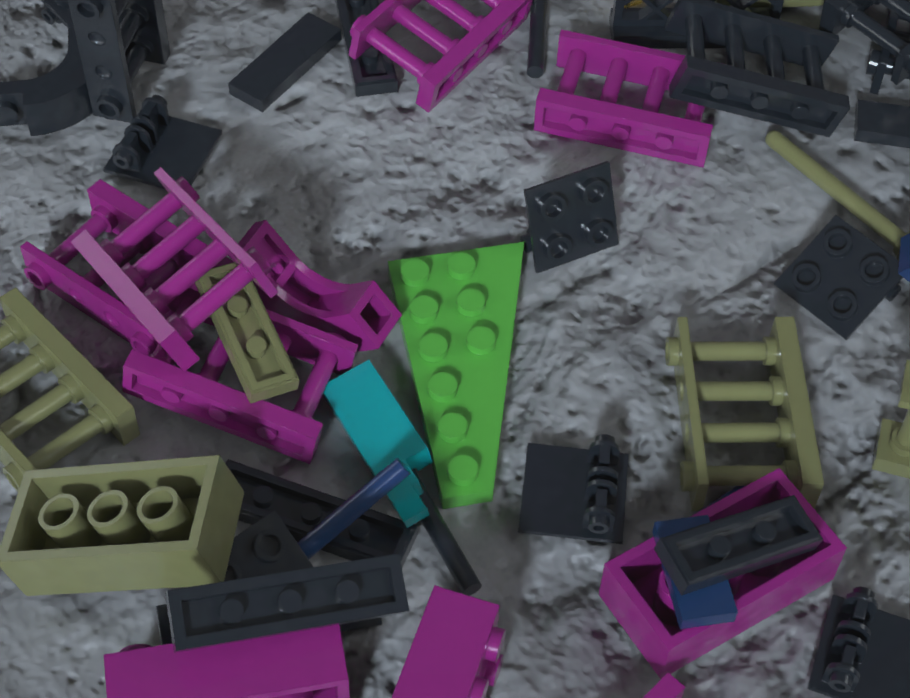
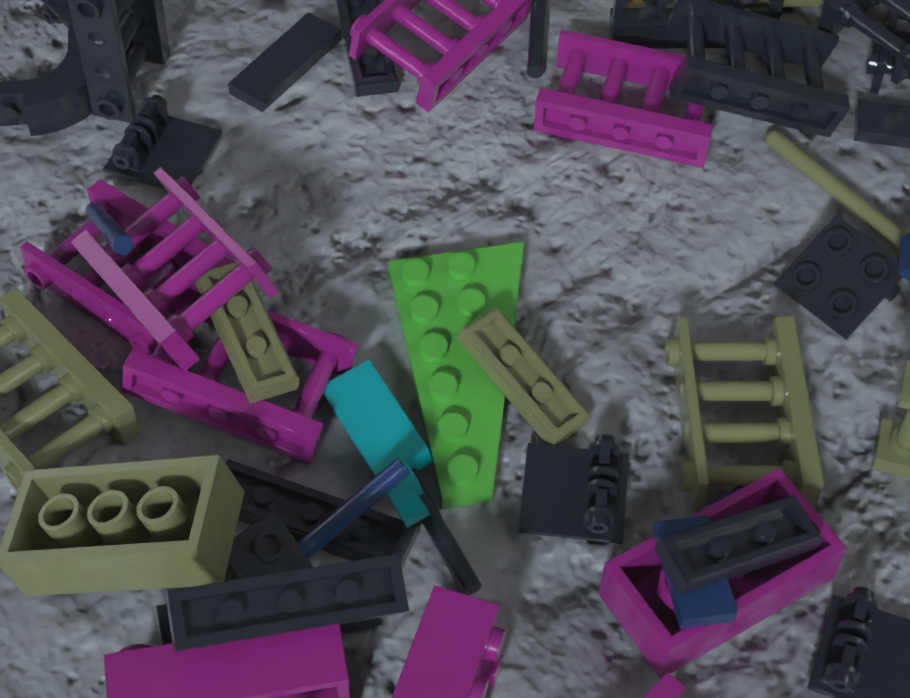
(109, 228): none -> dark blue bar
(354, 311): magenta arch -> none
(523, 377): none -> olive tile
(570, 217): black hinge -> none

